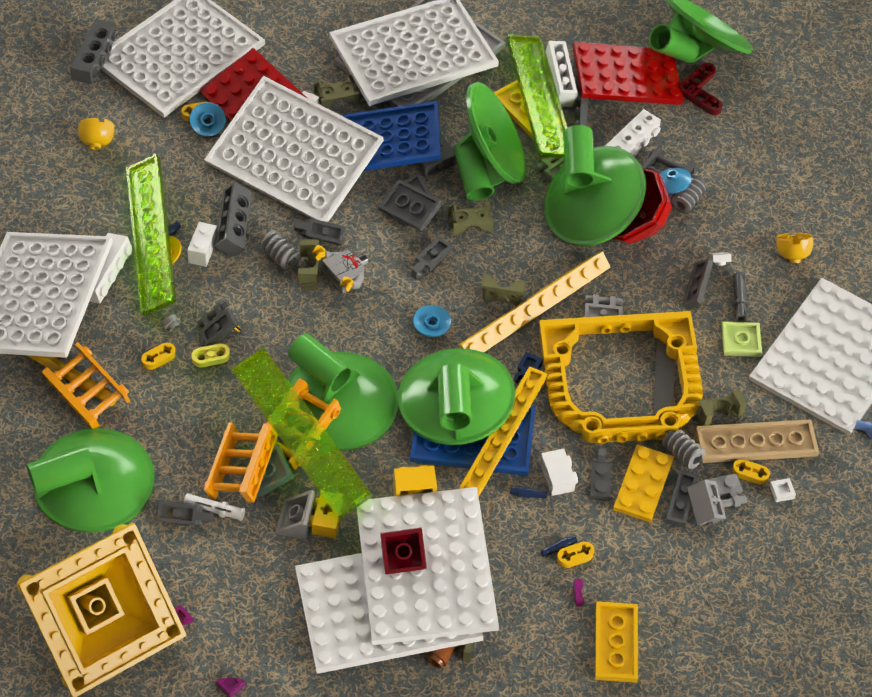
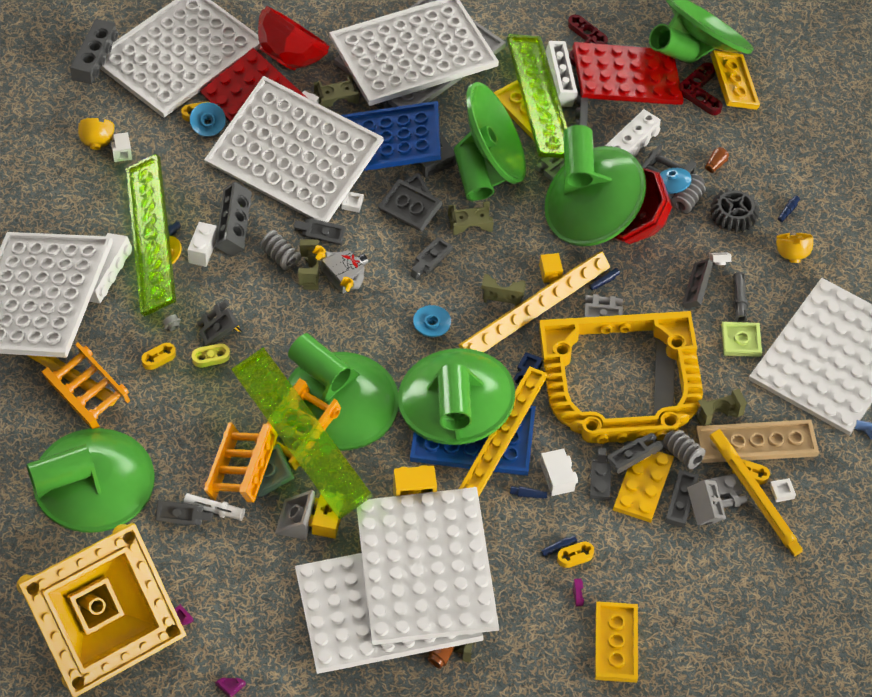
(121, 147): none -> white brick
(288, 40): none -> red rock
(353, 202): none -> white plate
(403, 550): dark red slope -> none
(550, 267): none -> yellow brick
(579, 29): none -> dark red beam
(606, 278): none -> dark blue animal
(634, 452): none -> dark grey hinge
(717, 159): none -> dark orange cone
(735, 79): none -> yellow plate
(735, 210): none -> dark grey gear
(756, 492): none -> yellow piece
(789, 207): none -> dark blue animal

